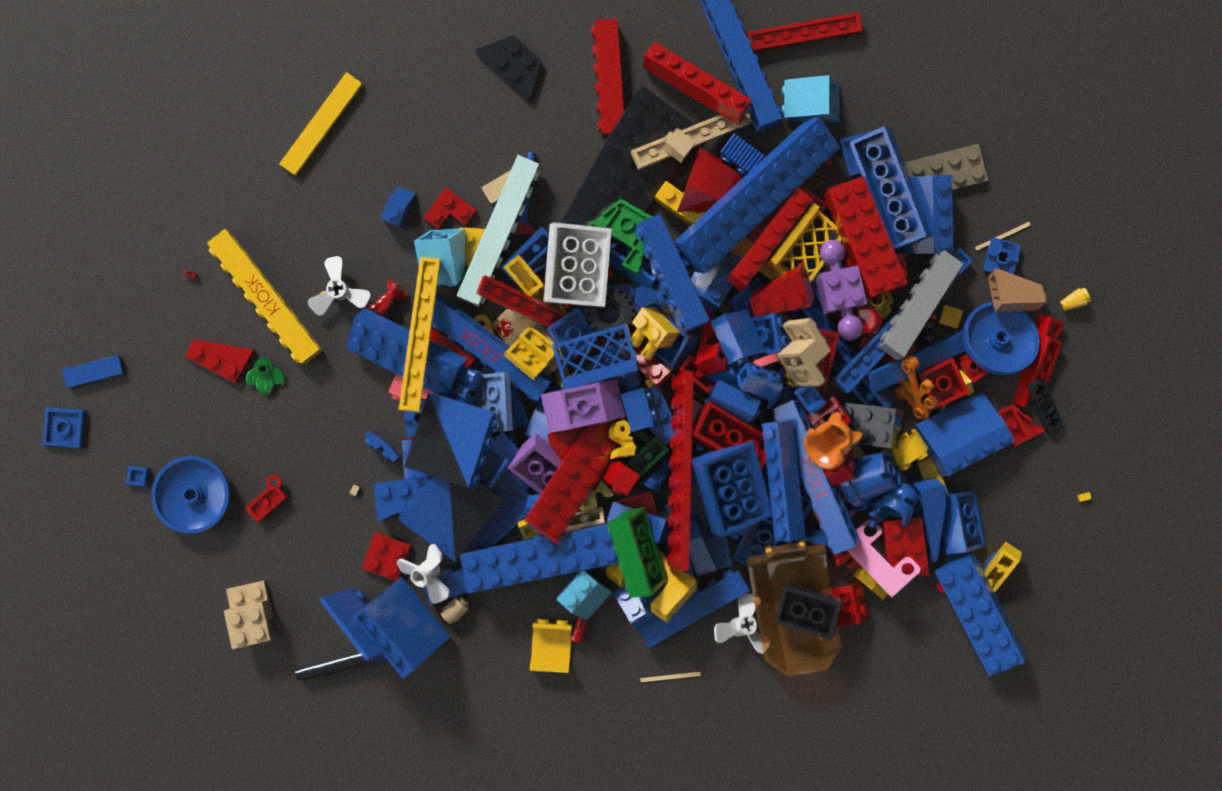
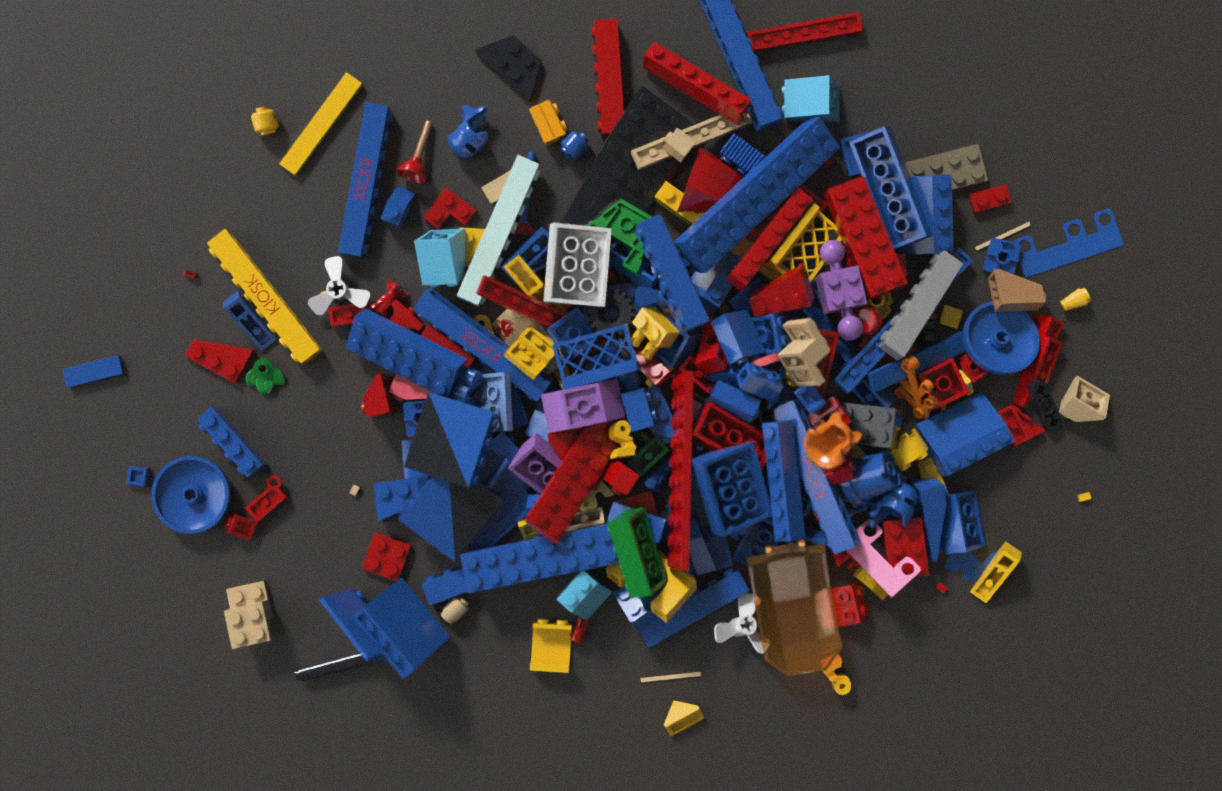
(64, 427): blue tile -> none
(232, 442): none -> blue brick
(240, 526): none -> red bracket
(248, 320): none -> blue slope
(264, 121): none -> yellow head
(343, 314): none -> red plate
(365, 180): none -> blue brick
(377, 399): none -> red slope
(377, 442): blue slope -> none
(406, 317): none -> red brick
(413, 169): none -> red piece
(419, 335): yellow plate -> none
(426, 574): white piece -> none
(467, 138): none -> blue piece
(548, 123): none -> light orange brick
(574, 145): none -> blue head
(681, 717): none -> yellow slope
(809, 610): black brick -> none
(840, 681): none -> yellow leg
(981, 614): blue brick -> none
(989, 198): none -> red plate
(1075, 249): none -> blue piece
(1084, 402): none -> tan slope

